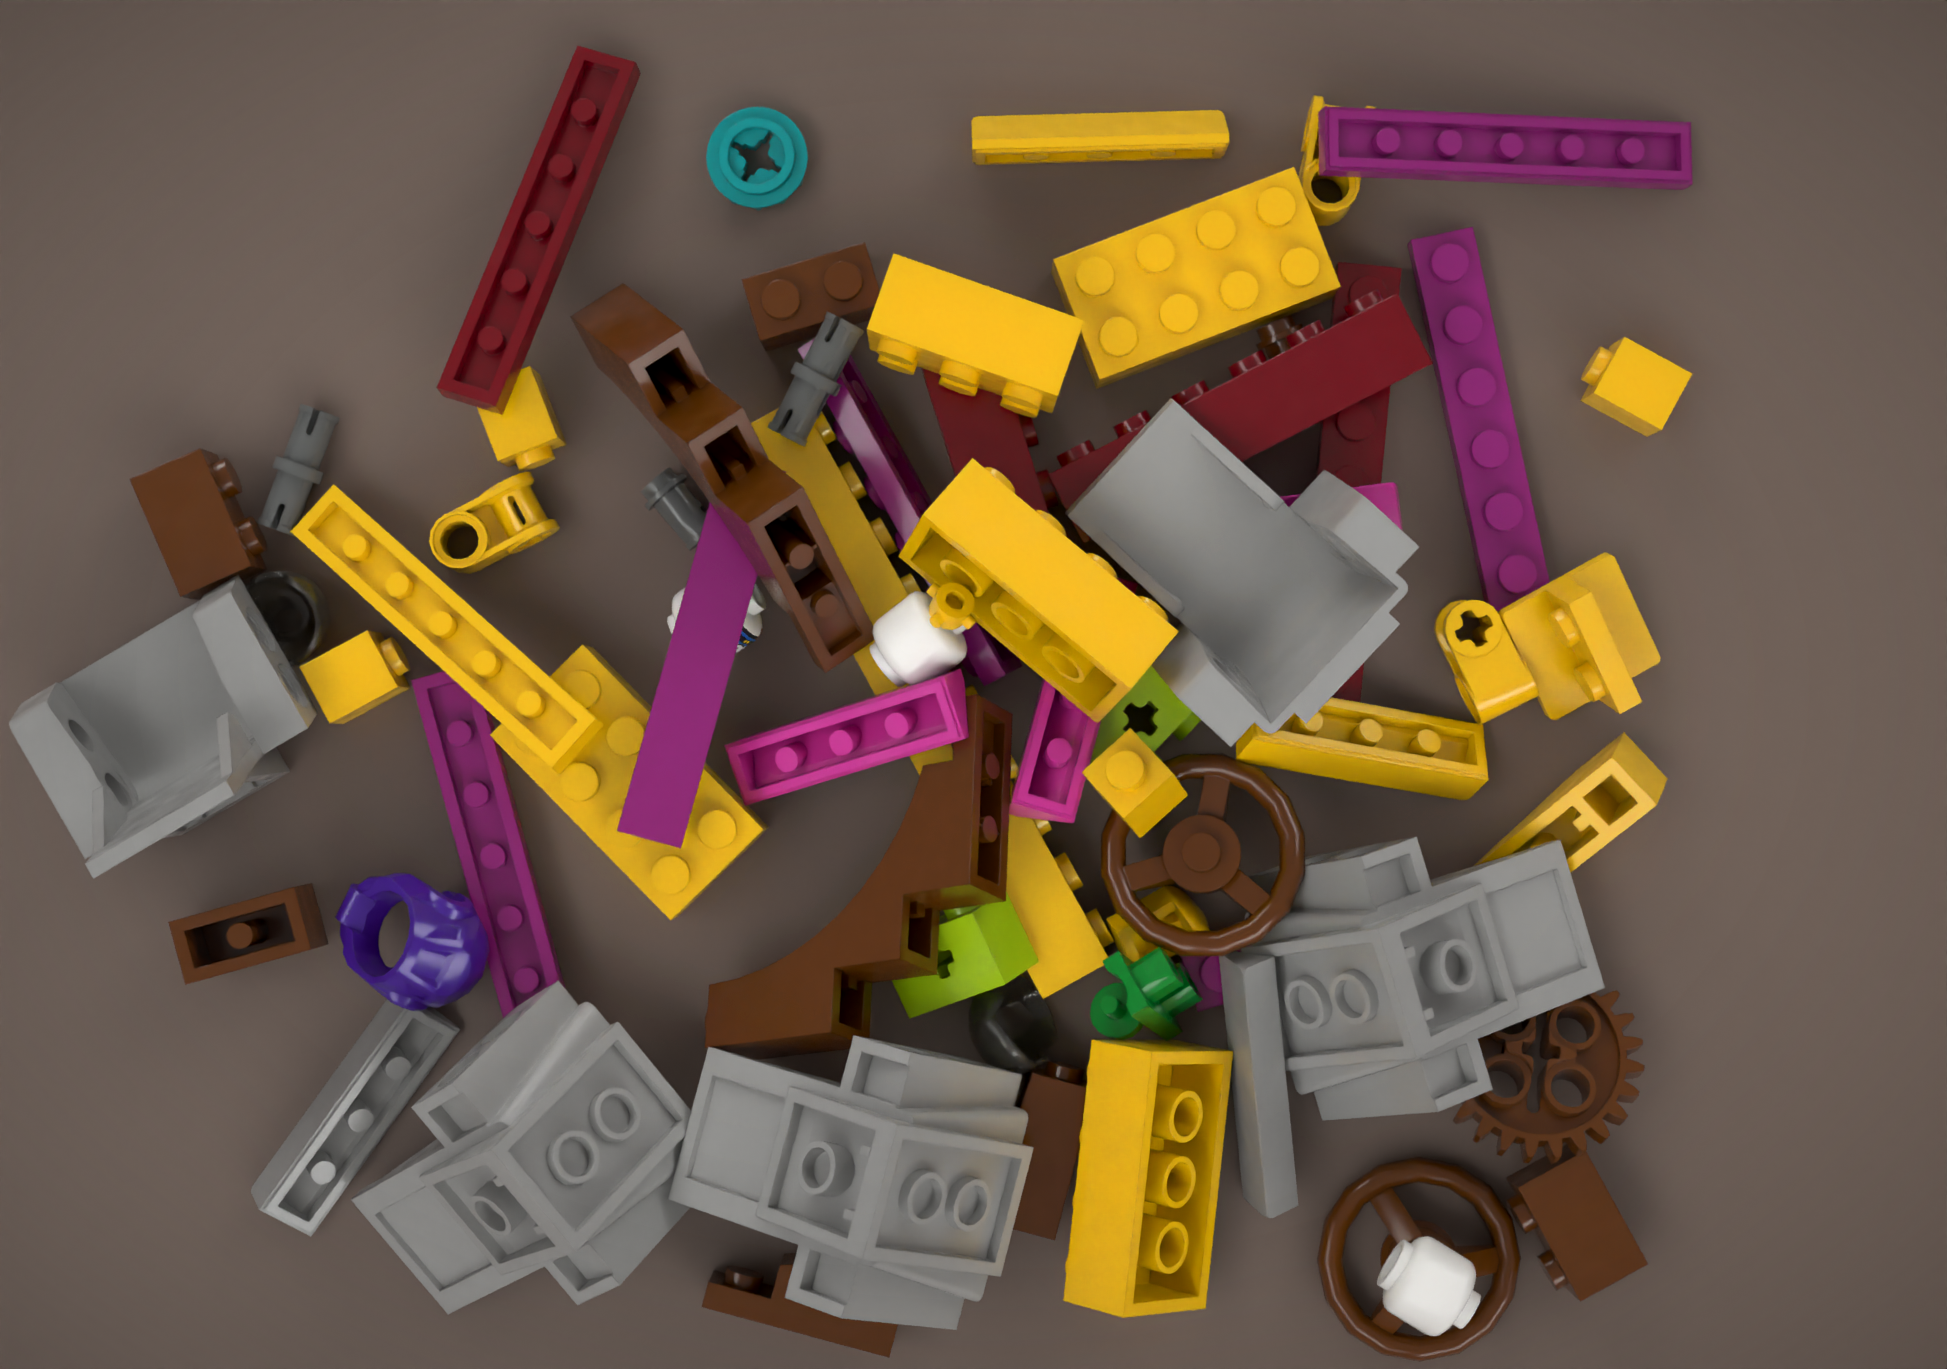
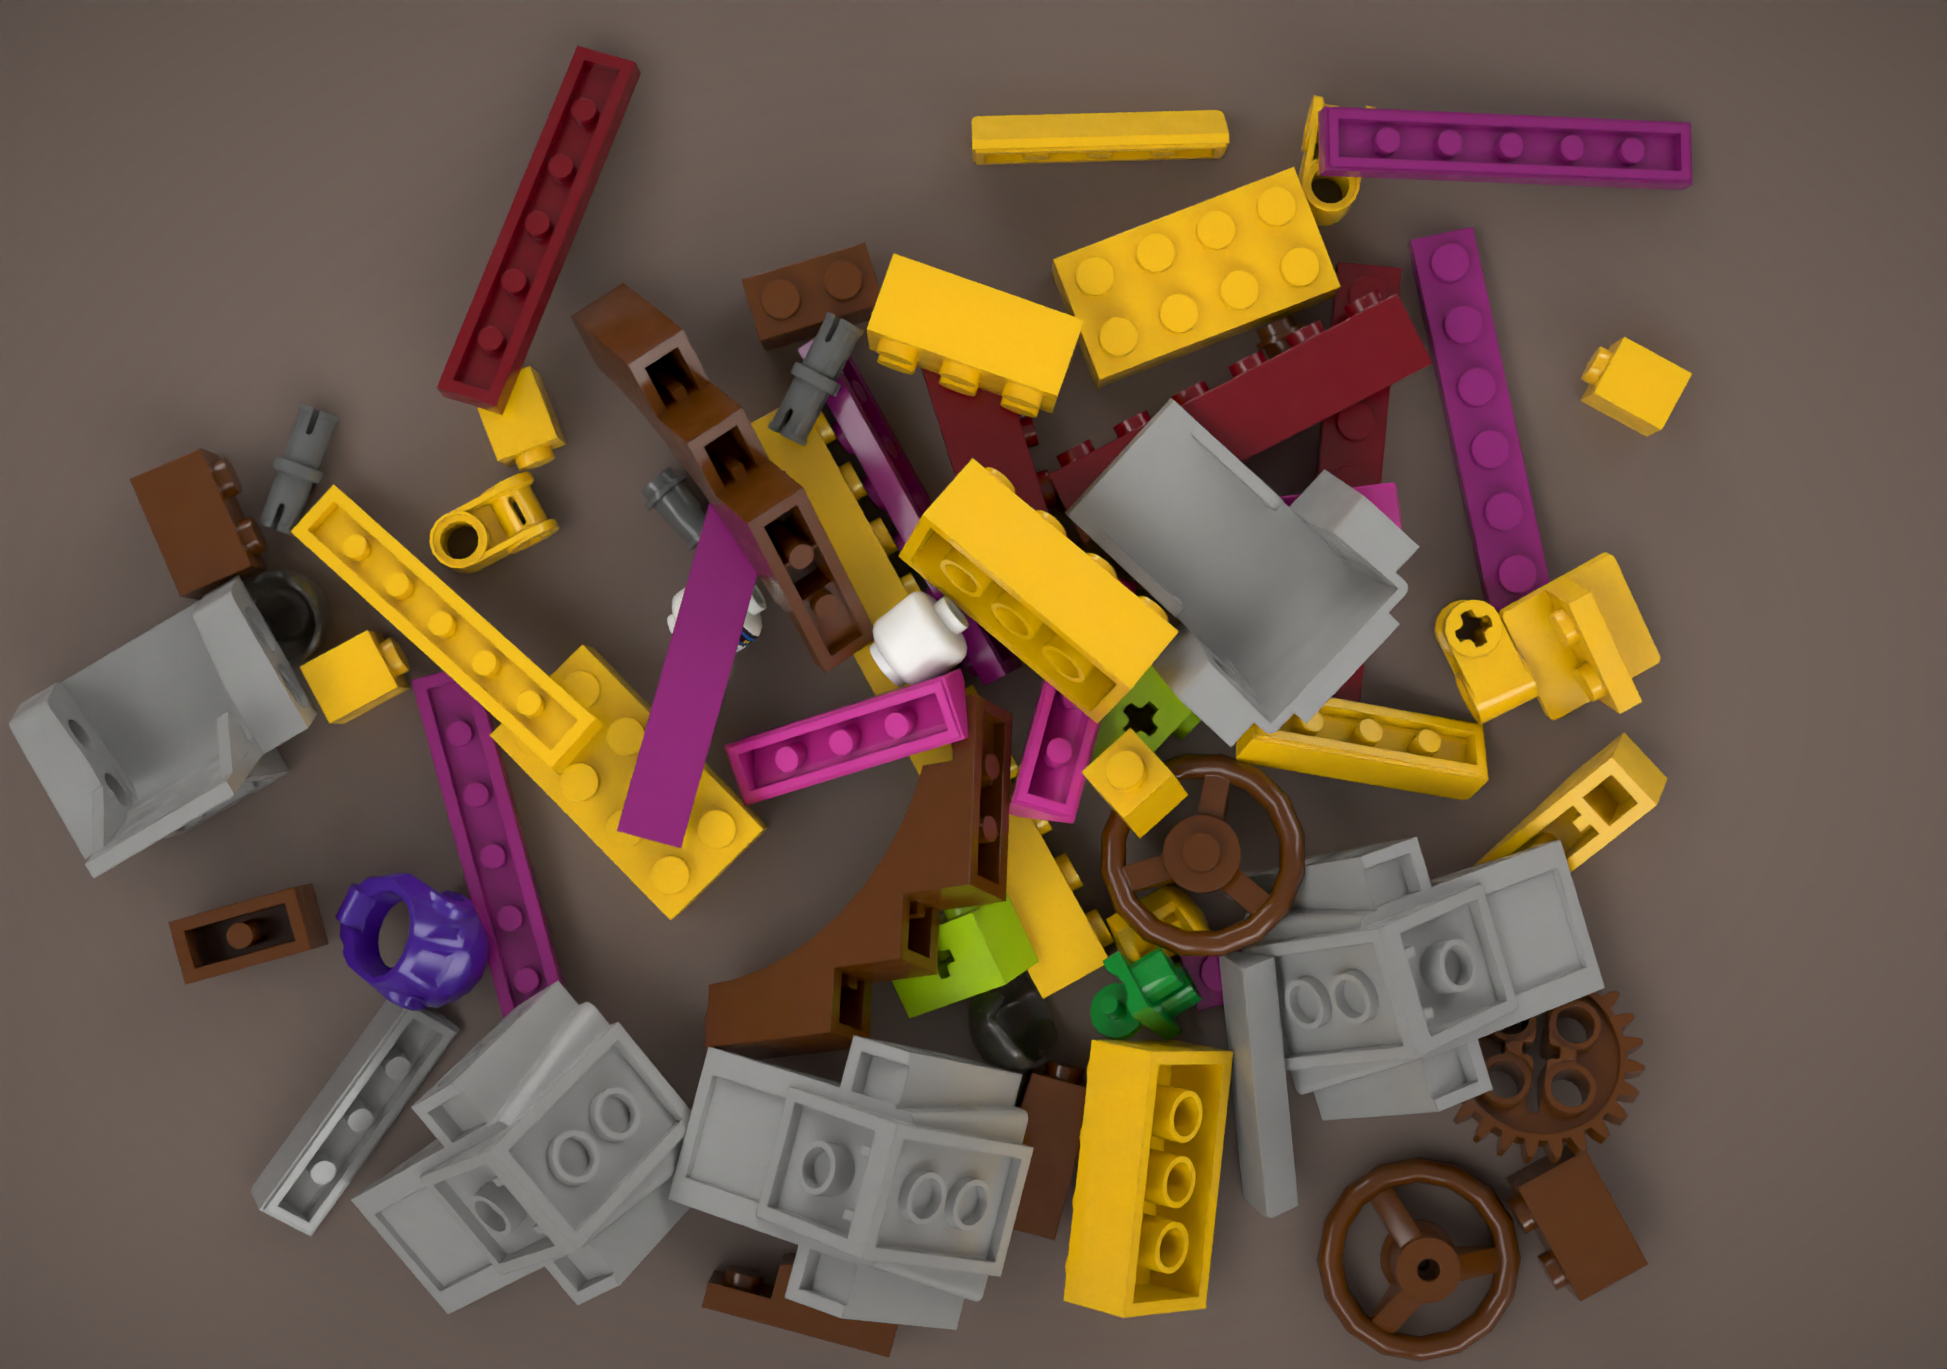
(749, 130): teal gear -> none
(951, 606): yellow piece -> none
(1429, 1286): white head -> none

